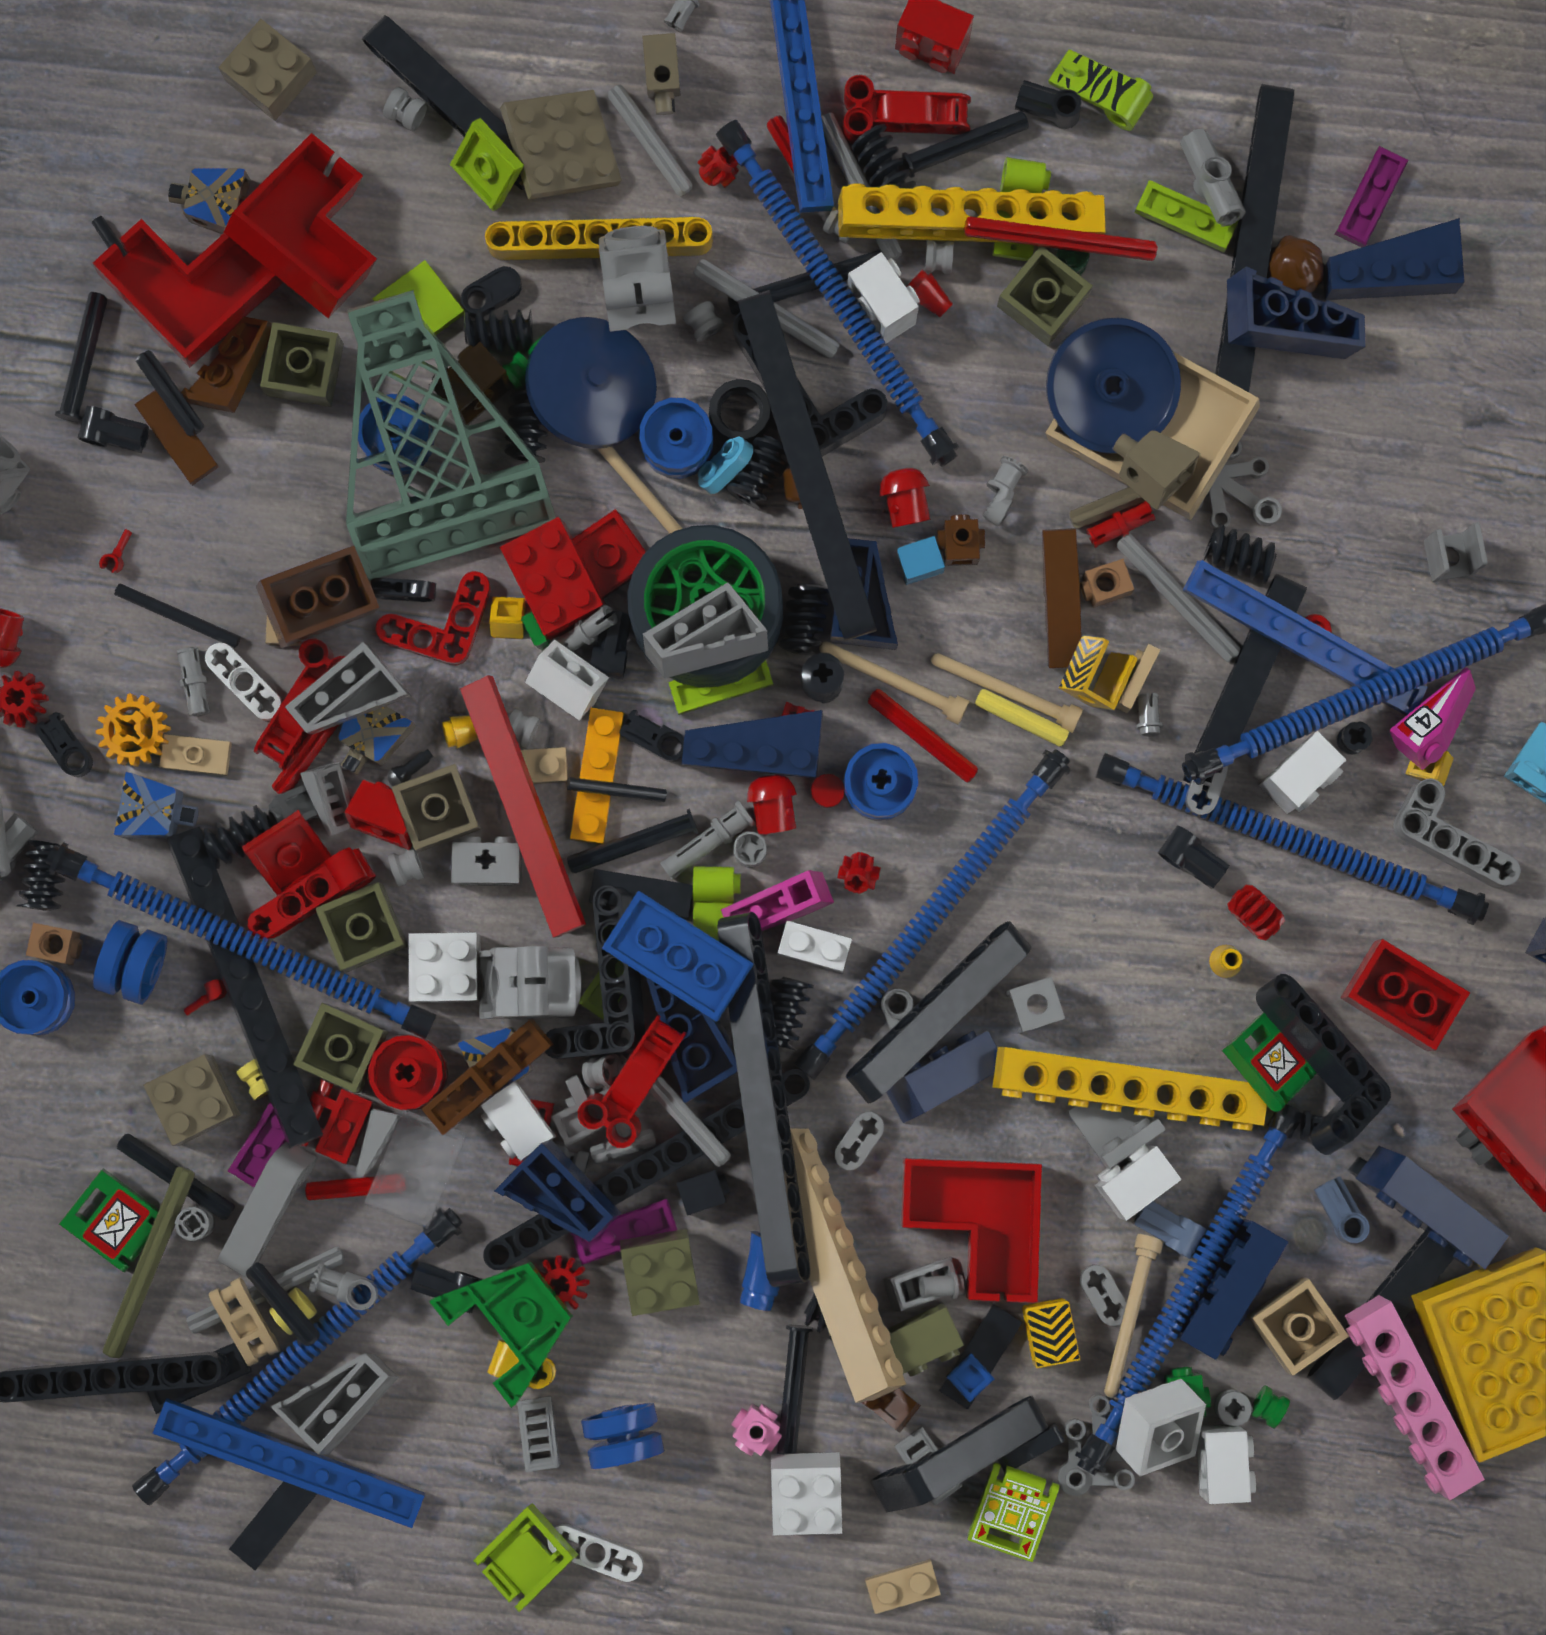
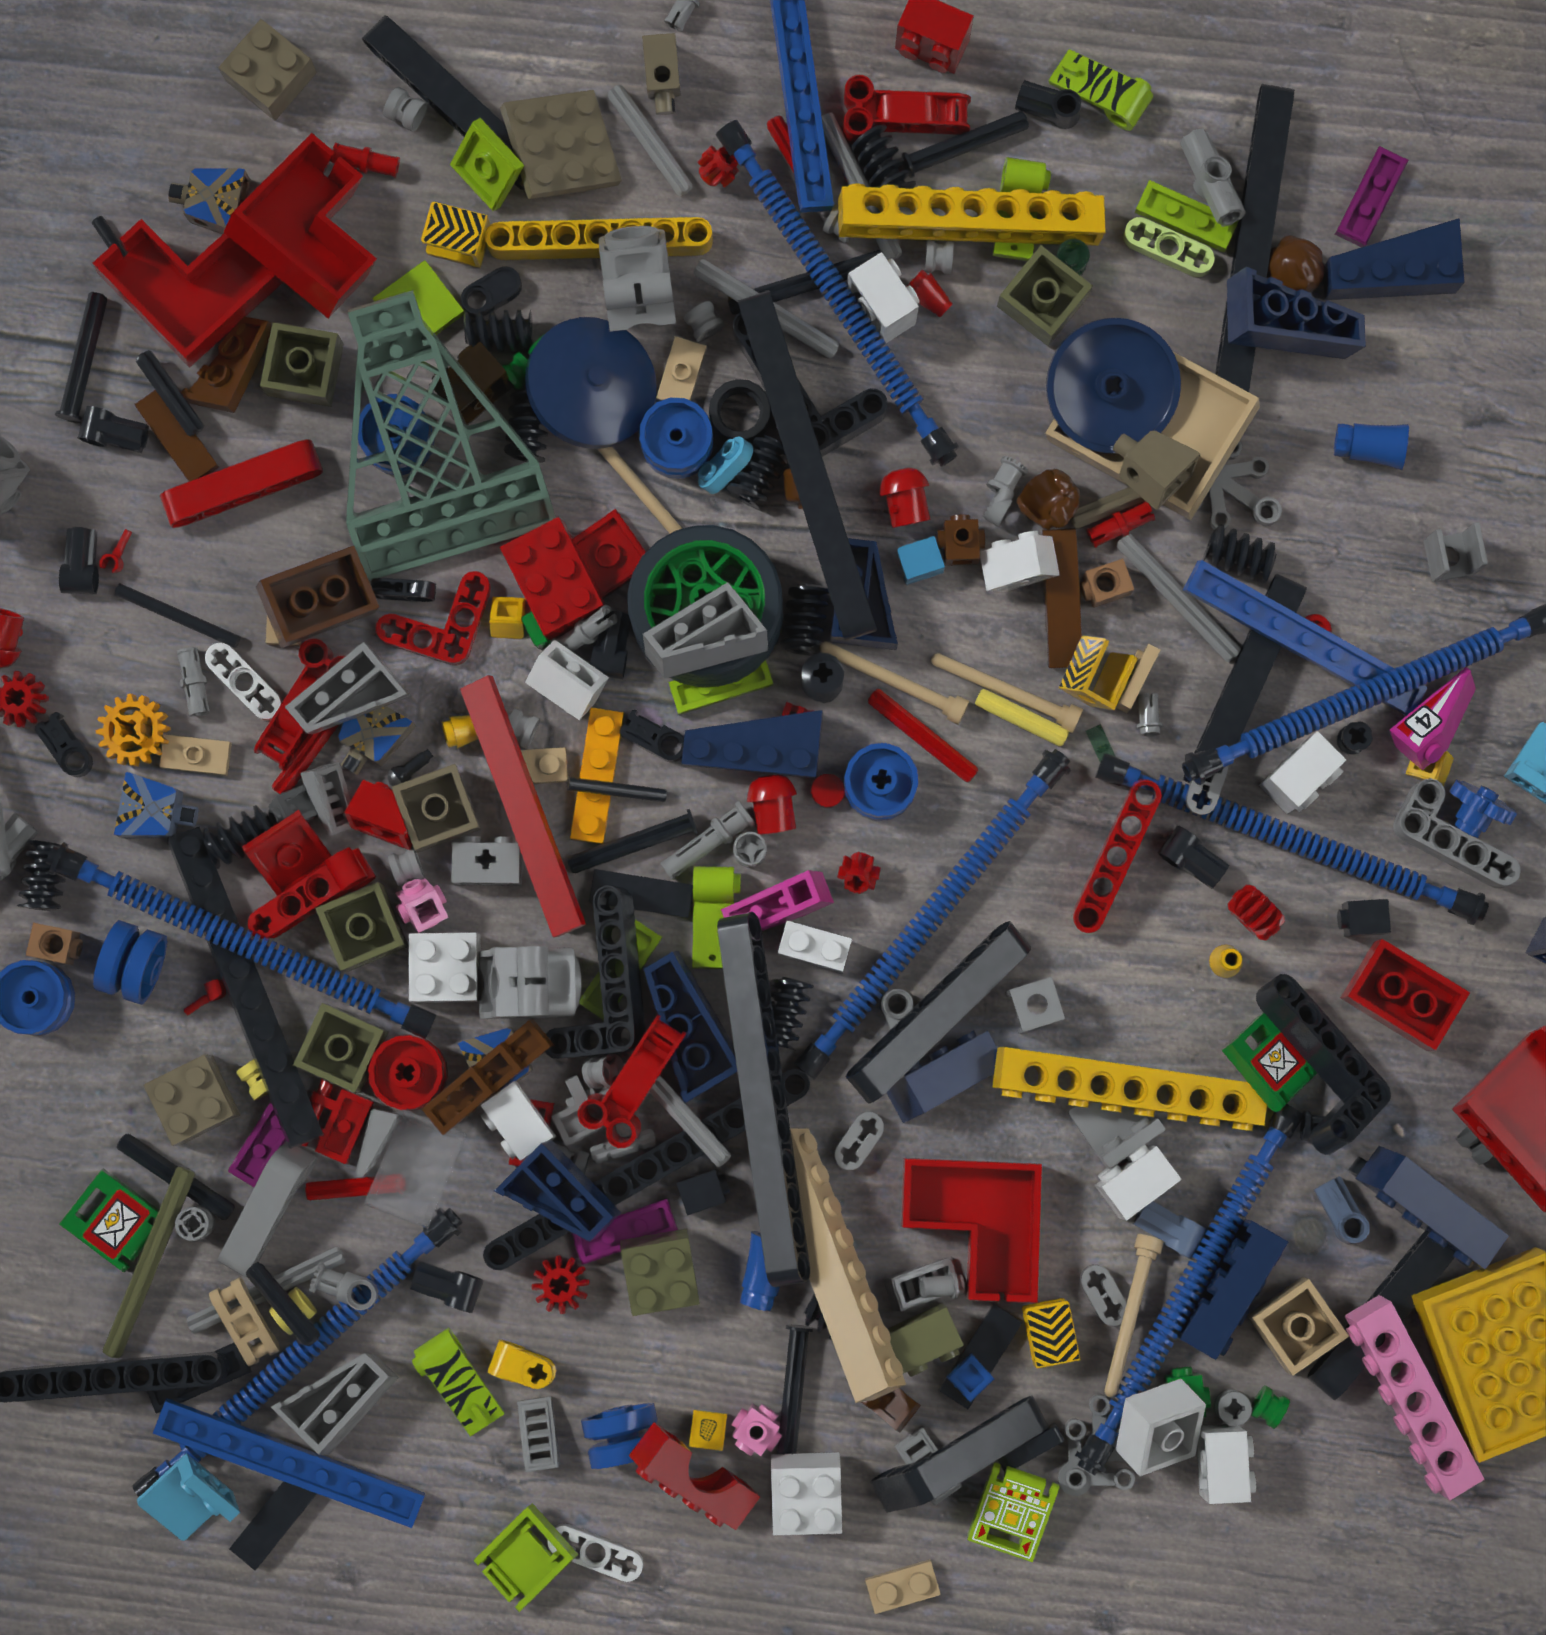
(79, 571): none -> black piece
(187, 1498): none -> medium azure bracket
(241, 483): none -> red beam
(367, 160): none -> red pin
(421, 904): none -> bright pink brick
(455, 234): none -> piece
(457, 1381): none -> lime door
(521, 1311): green wing -> none
(667, 1460): none -> red arch
(677, 956): blue tile -> none
(681, 369): none -> tan plate
(708, 1430): none -> yellow slope
(1019, 562): none -> white brick
(1050, 499): none -> reddish brown hair
(1060, 238): red axle -> none
(1099, 741): none -> clear green piece
(1104, 868): none -> red beam
(1171, 260): none -> yellowish green beam
(1364, 918): none -> black brick
(1373, 443): none -> blue plant
(1479, 808): none -> blue plant

